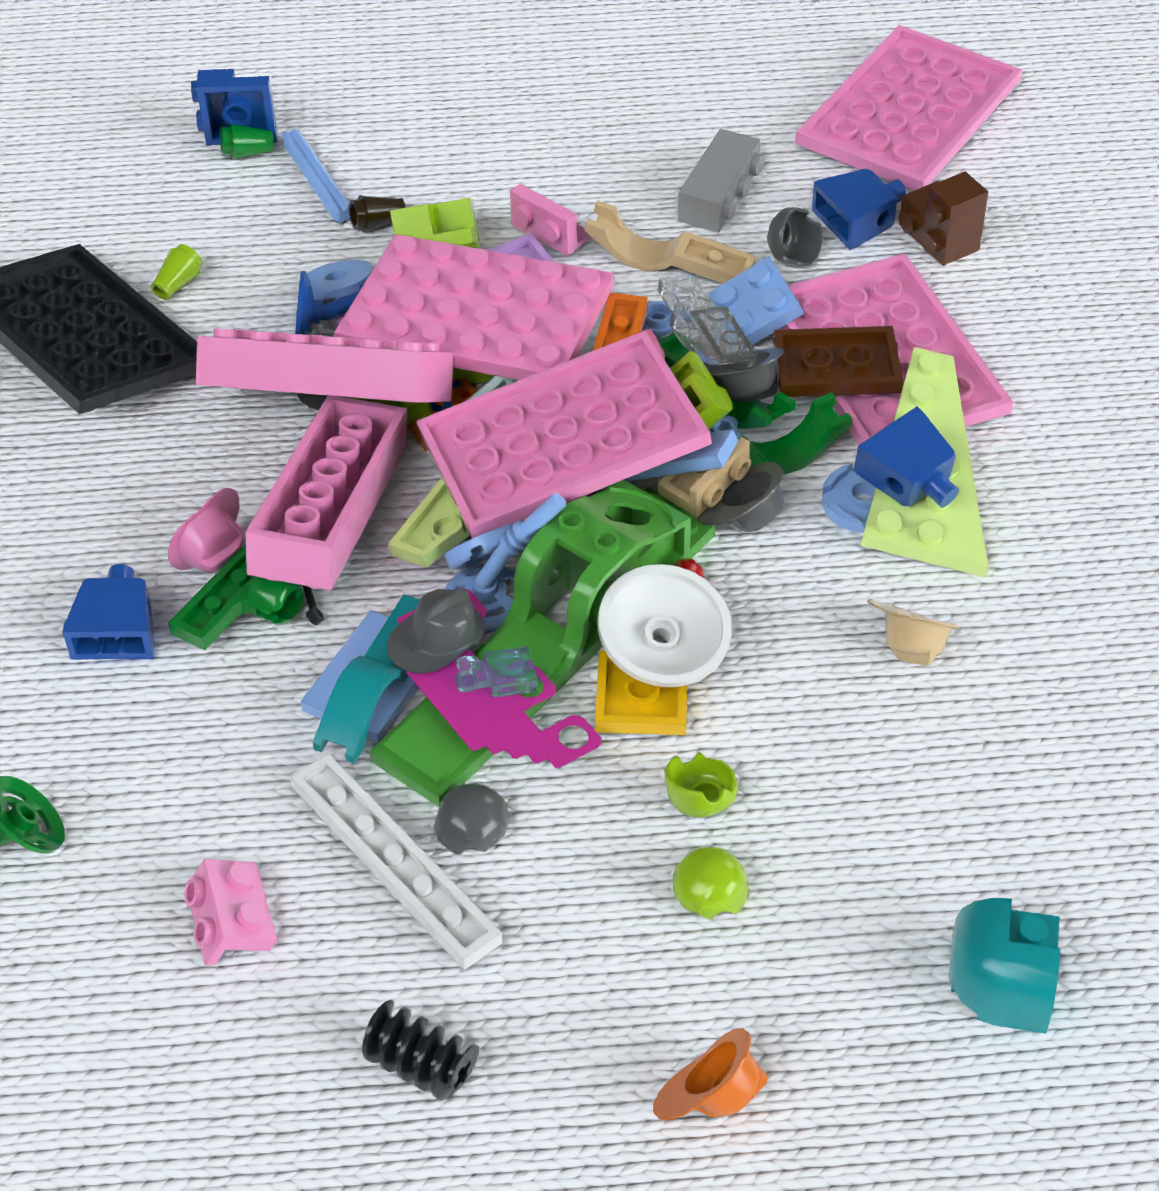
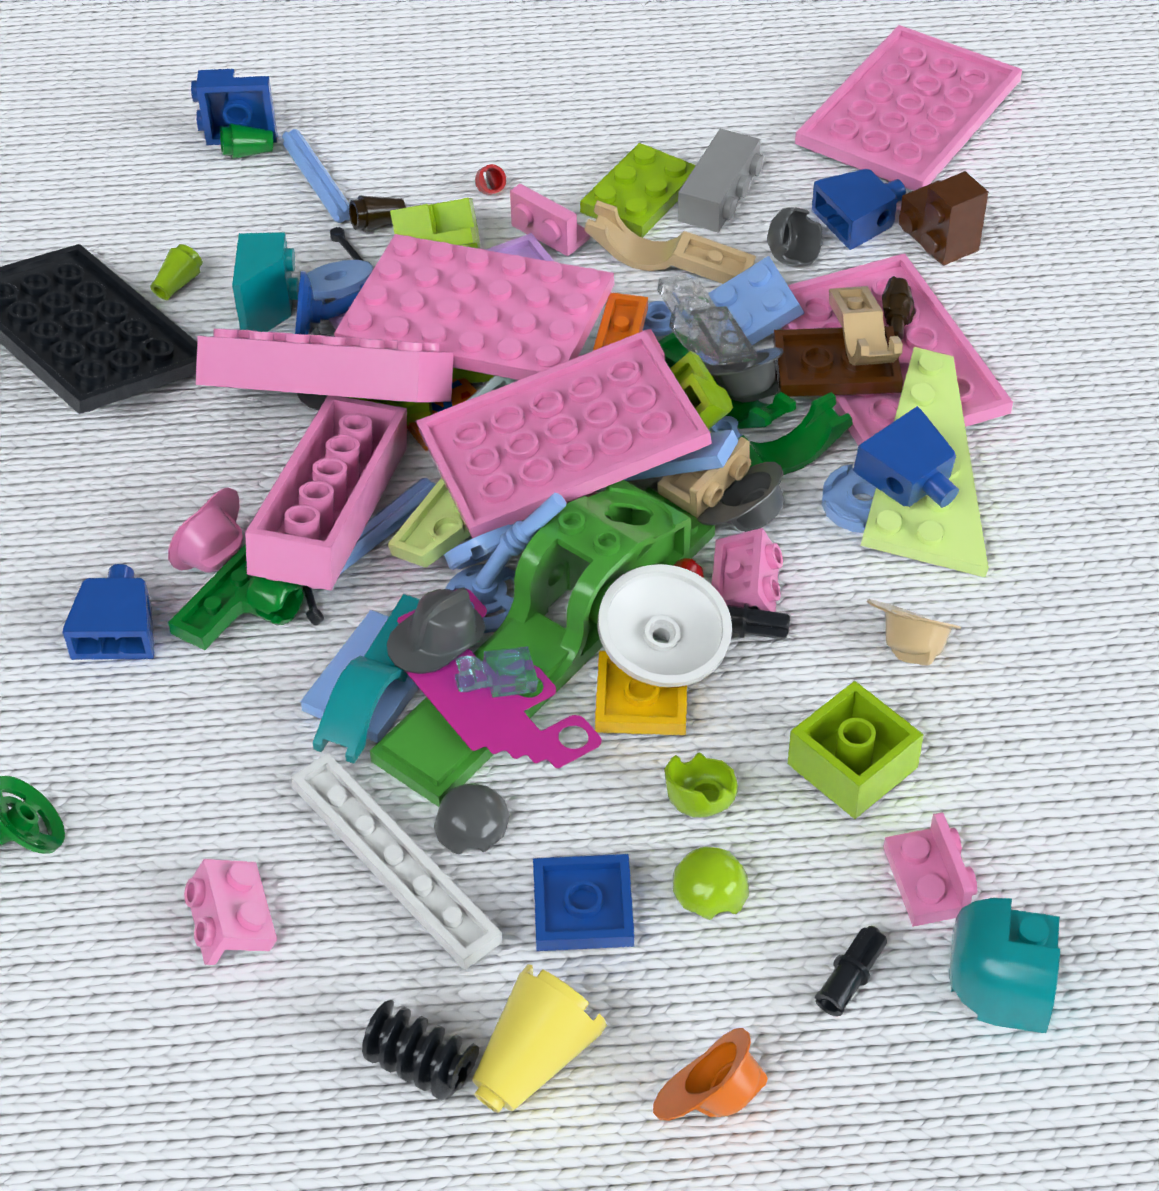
(264, 280): none -> teal slope
(338, 235): none -> black hinge
(389, 519): none -> light blue axle
(495, 177): none -> red hinge
(533, 1039): none -> light yellow cone
(583, 902): none -> blue plate
(640, 187): none -> lime plate
(748, 570): none -> bright pink bracket
(759, 622): none -> black axle
(851, 971): none -> black axle
(854, 749): none -> lime brick
(863, 326): none -> tan piece
(898, 305): none -> dark brown piece
(931, 872): none -> bright pink bracket

